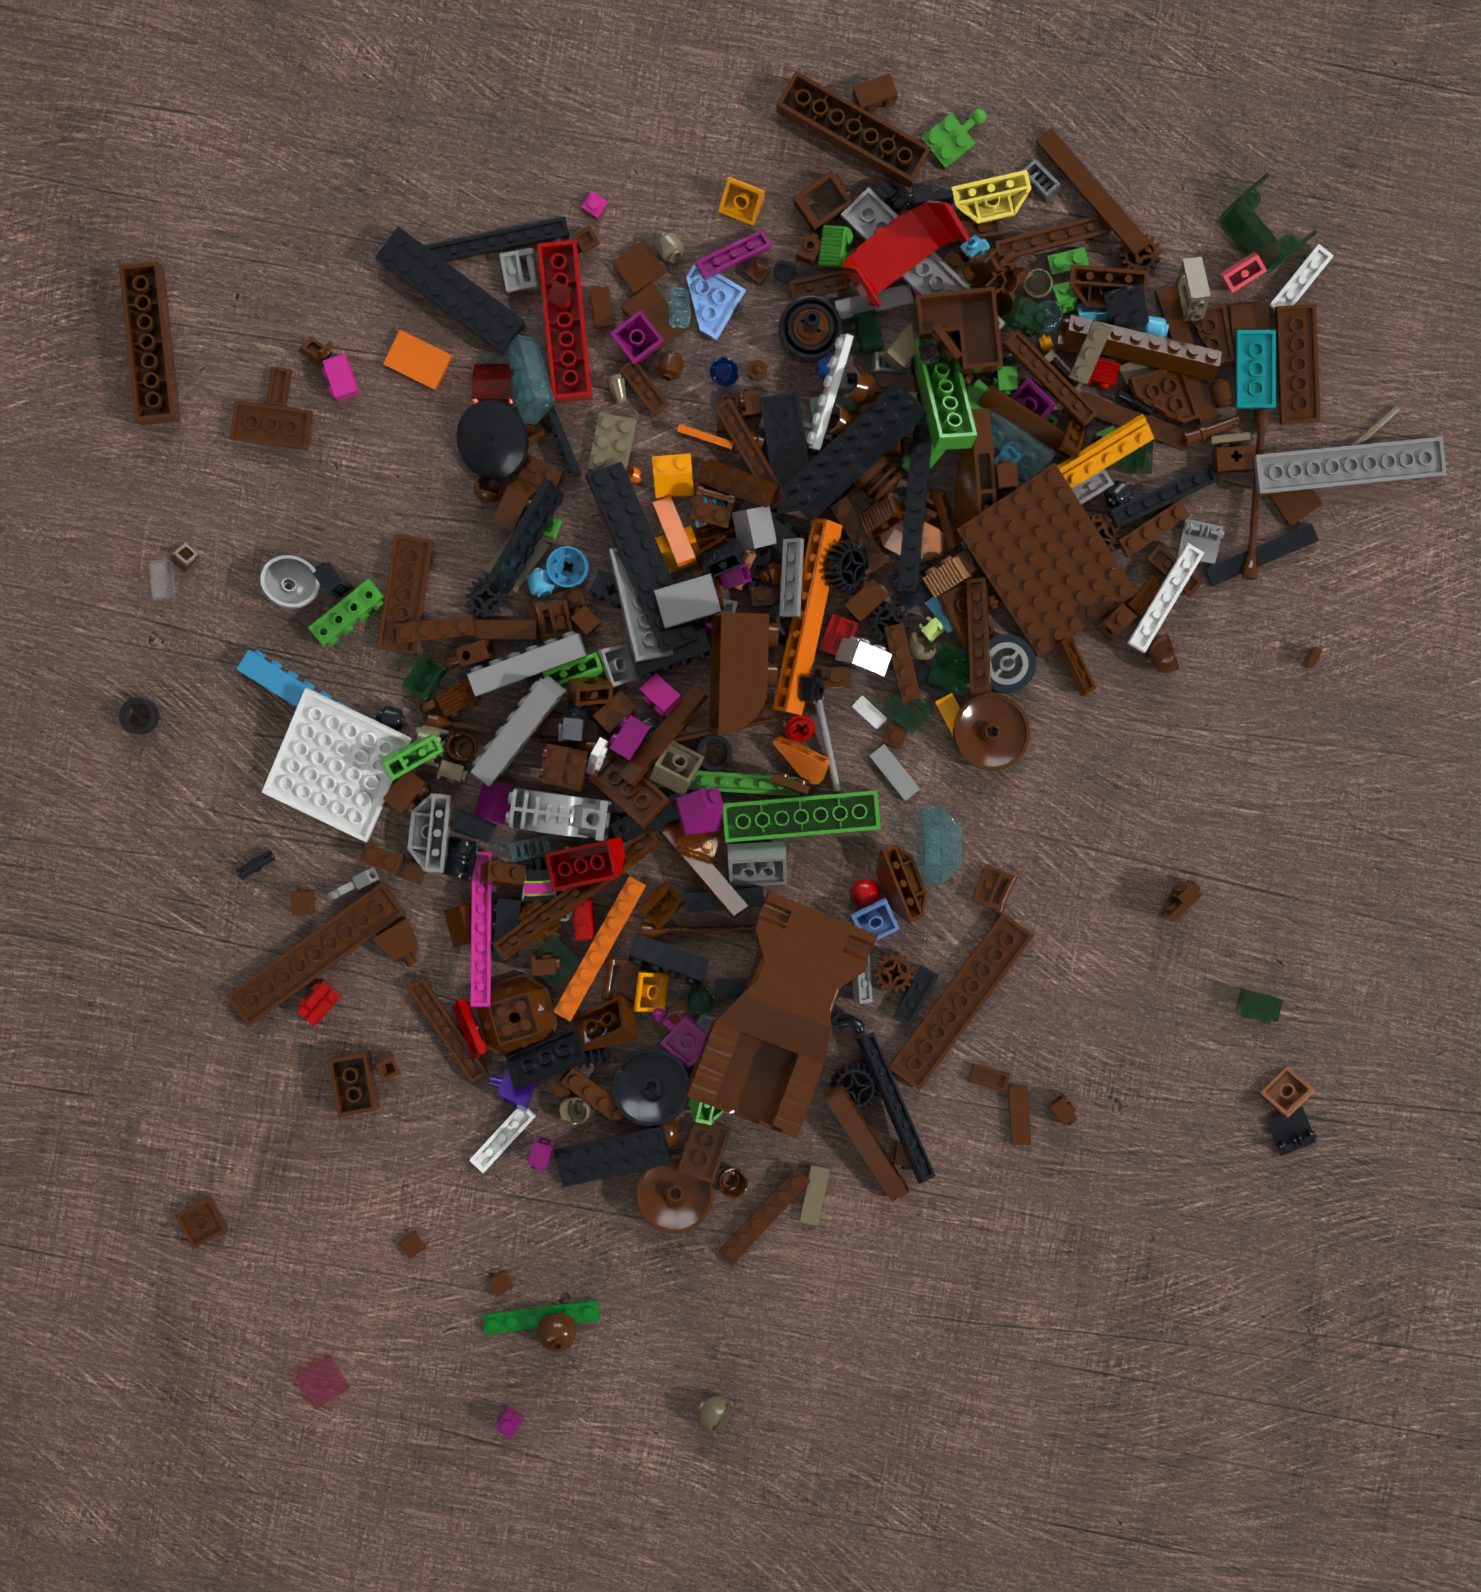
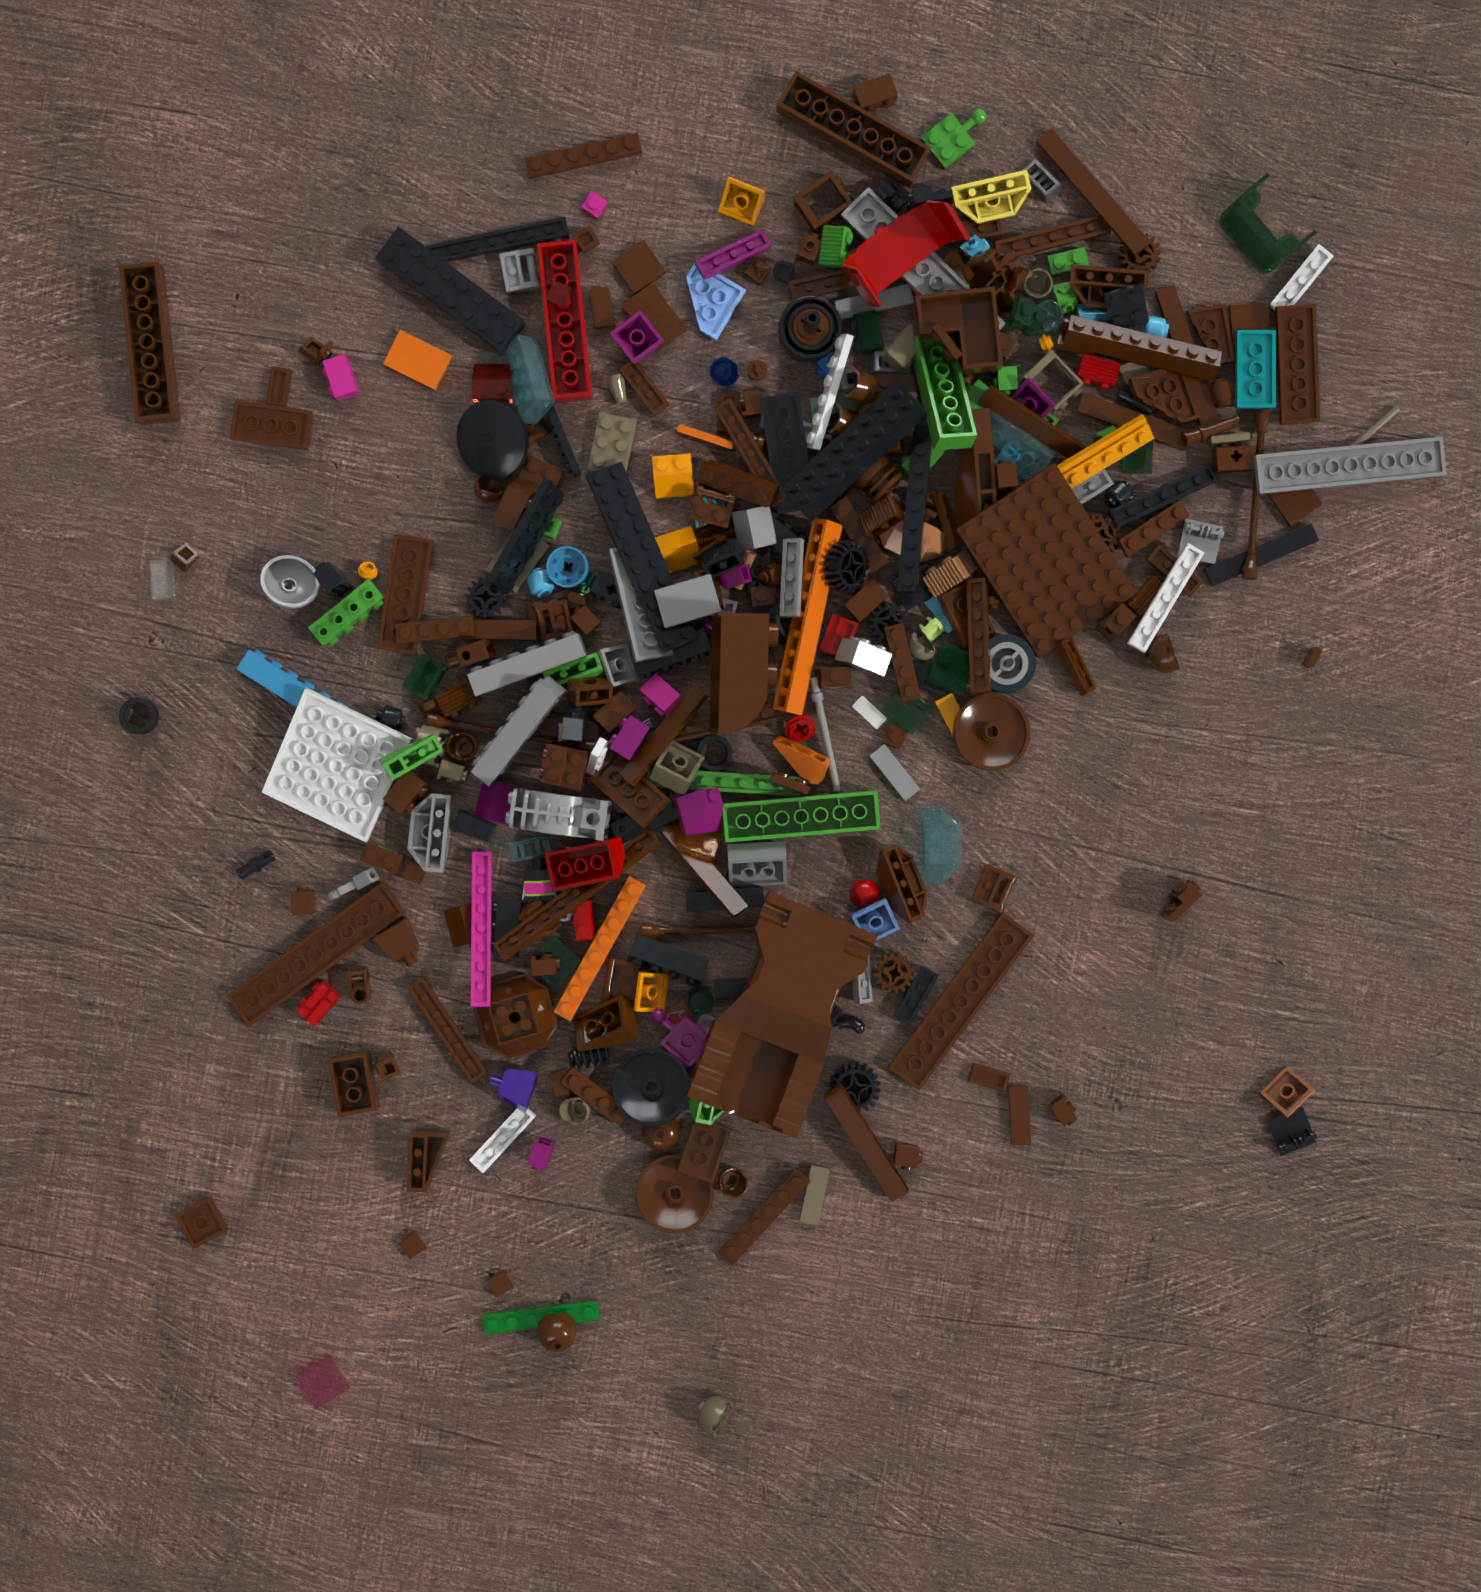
(359, 983): none -> reddish brown piece
(367, 570): none -> light orange plate
(424, 1154): none -> reddish brown wedge
(461, 858): black hinge -> none
(469, 1028): red plate -> none
(502, 874): reddish brown brick -> none
(509, 1422): magenta brick -> none
(546, 1058): black tile -> none
(583, 155): none -> reddish brown plate
(584, 587): none -> dark green arm
(612, 1156): black plate -> none
(634, 475): orange hinge -> none
(661, 905): reddish brown bracket -> none
(670, 247): dark tan head -> none
(670, 366): reddish brown head -> none
(674, 531): orange tile -> none
(677, 318): clear light blue slope -> none
(811, 688): black brick -> none
(896, 1108): black tile -> none
(930, 352): clear smoke tile -> none
(1050, 378): reddish brown tile -> none
(1073, 437): reddish brown tile -> none
(1090, 352): dark tan plate -> none
(1193, 288): dark tan window -> none
(1243, 272): coral brick -> none
(1259, 1005): clear green brick -> none

